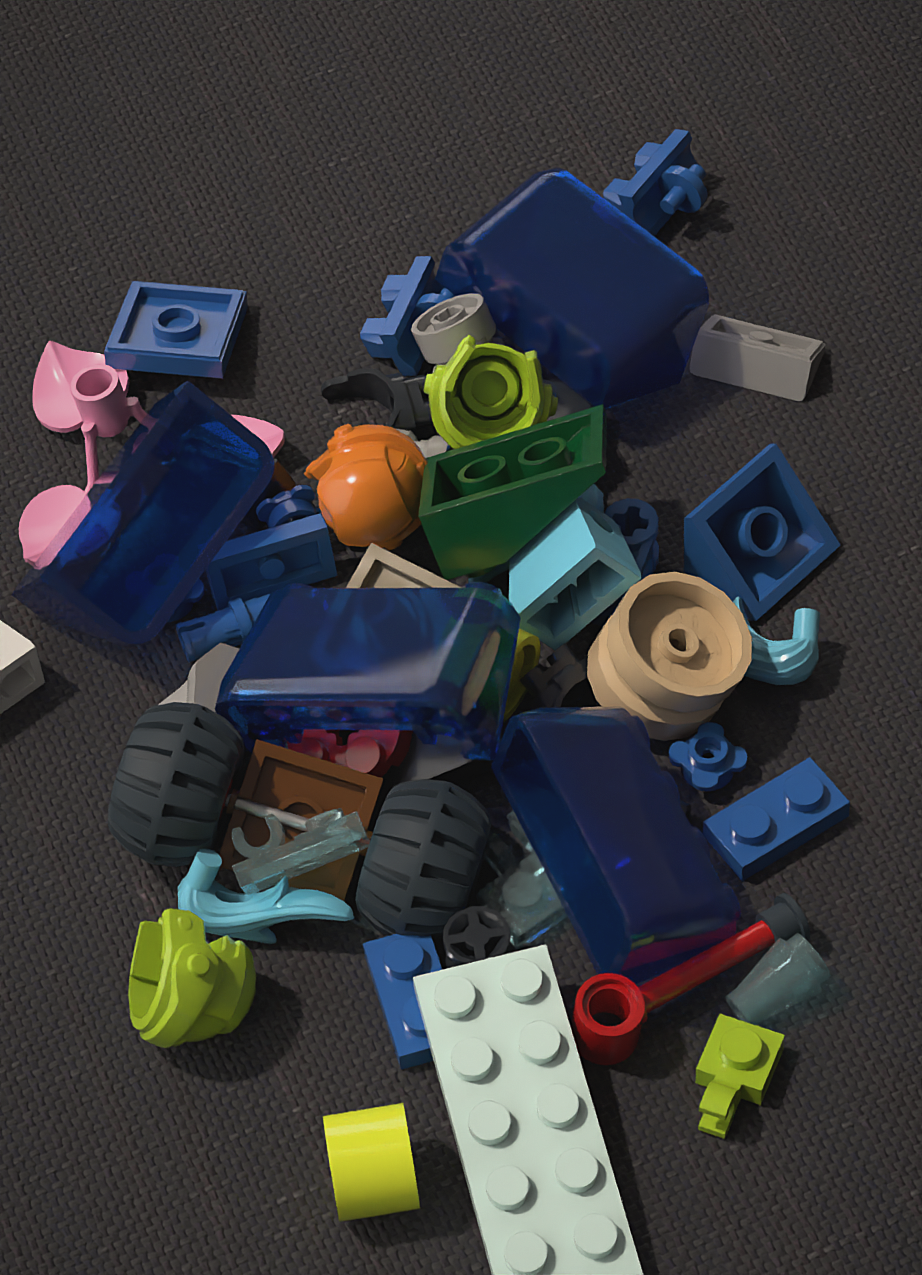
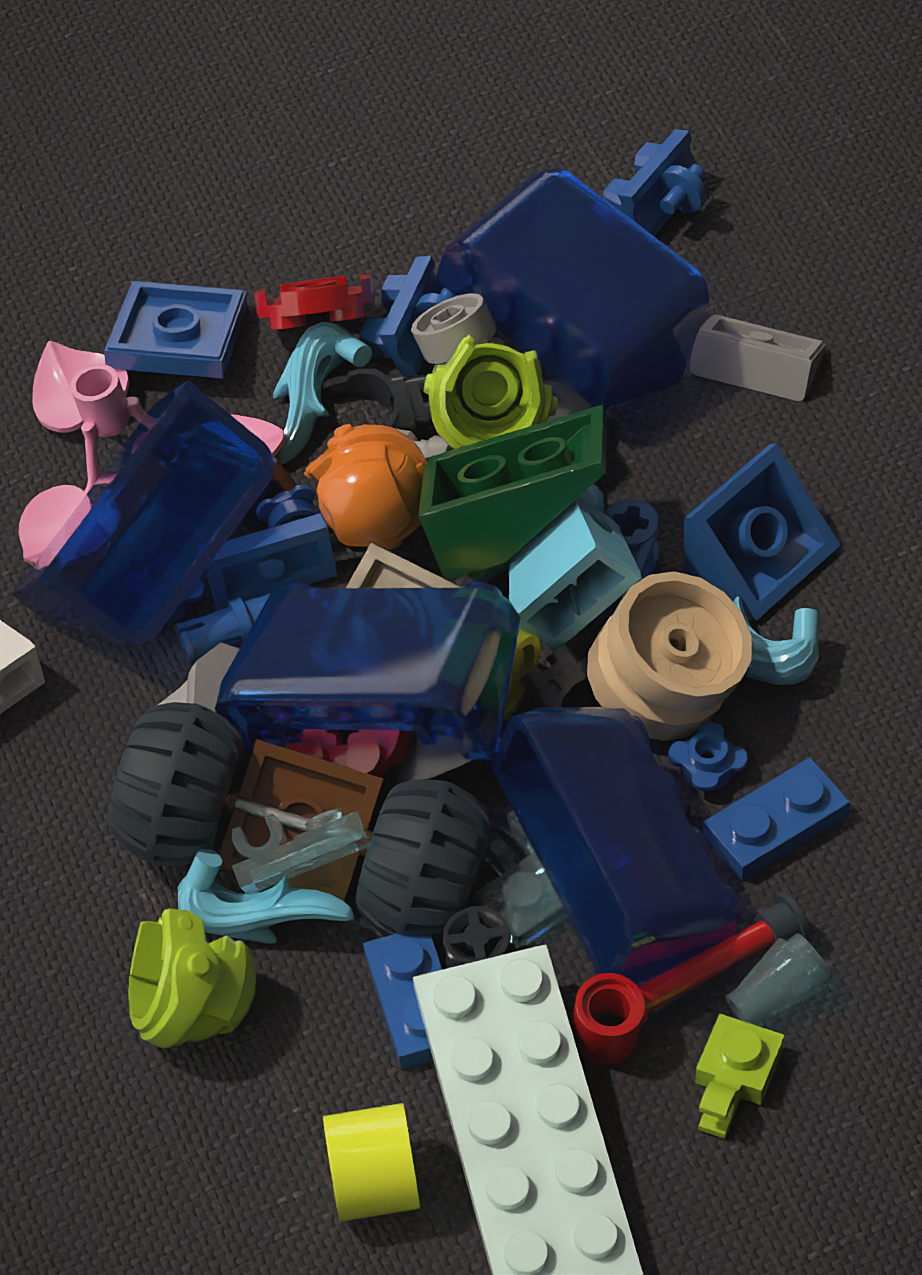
(313, 297): none -> red plate
(313, 358): none -> medium azure piece

